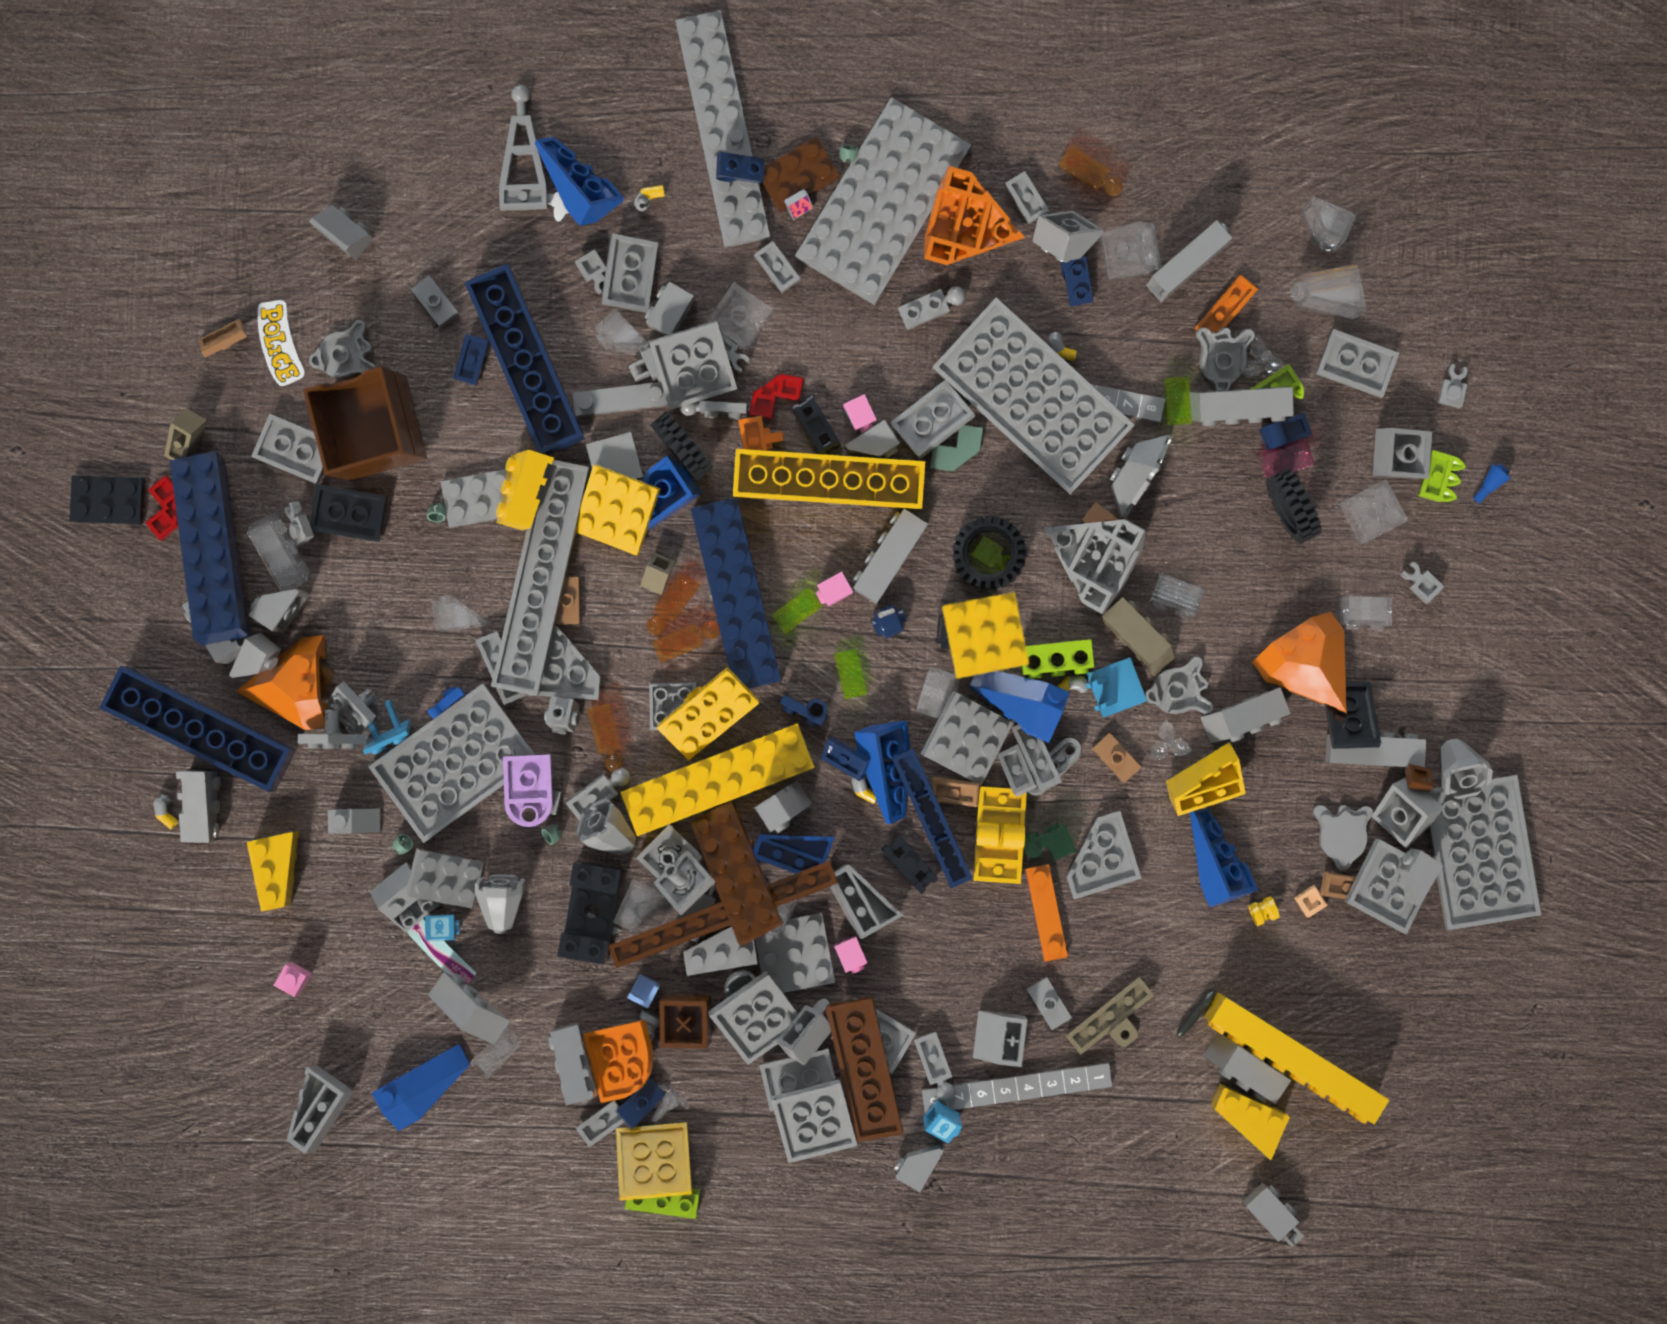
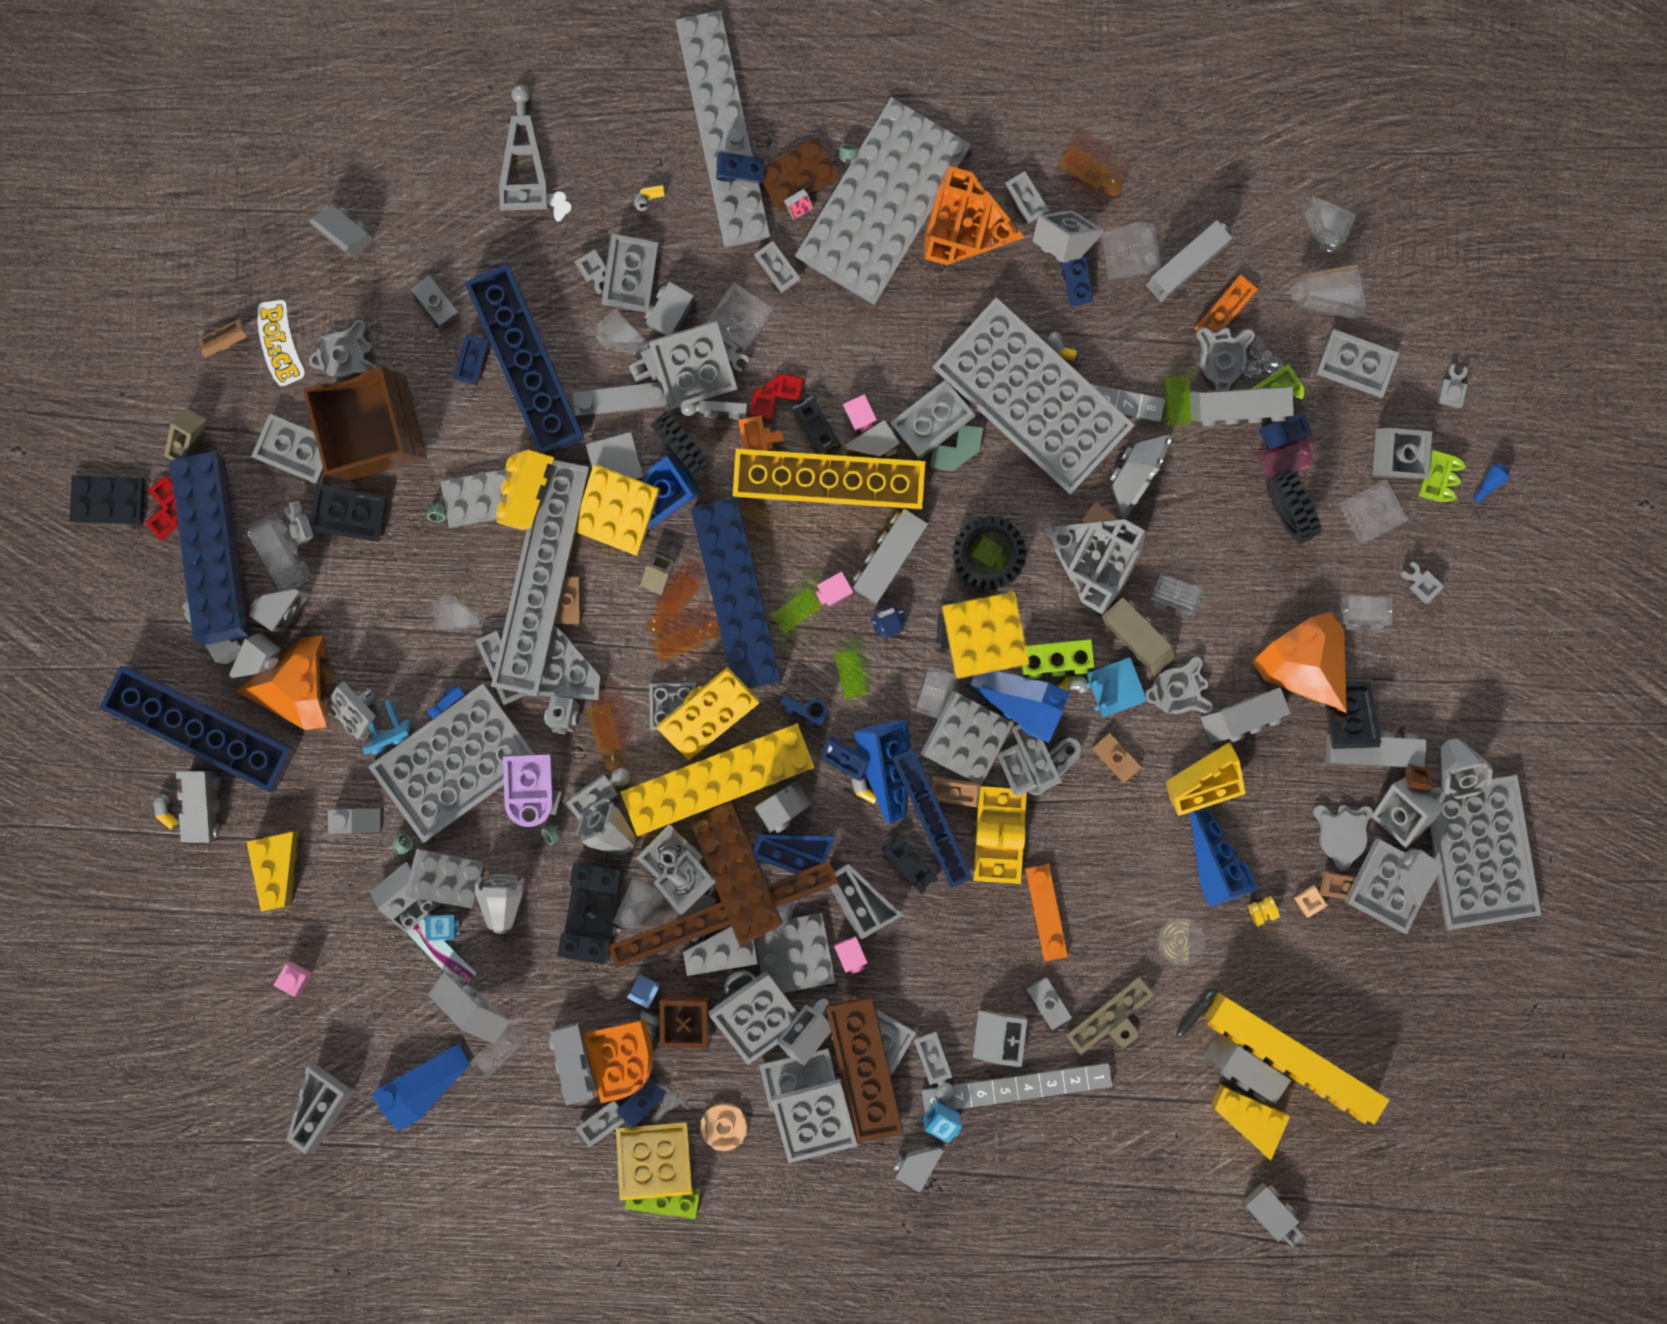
(332, 737): light grey plate -> none
(580, 190): blue wedge -> none
(723, 1126): none -> light nougat tile
(930, 306): light grey plate -> none
(1055, 839): clear green brick -> none
(1104, 858): light grey plate -> none
(1178, 746): clear plant -> none
(1181, 941): none -> clear tile

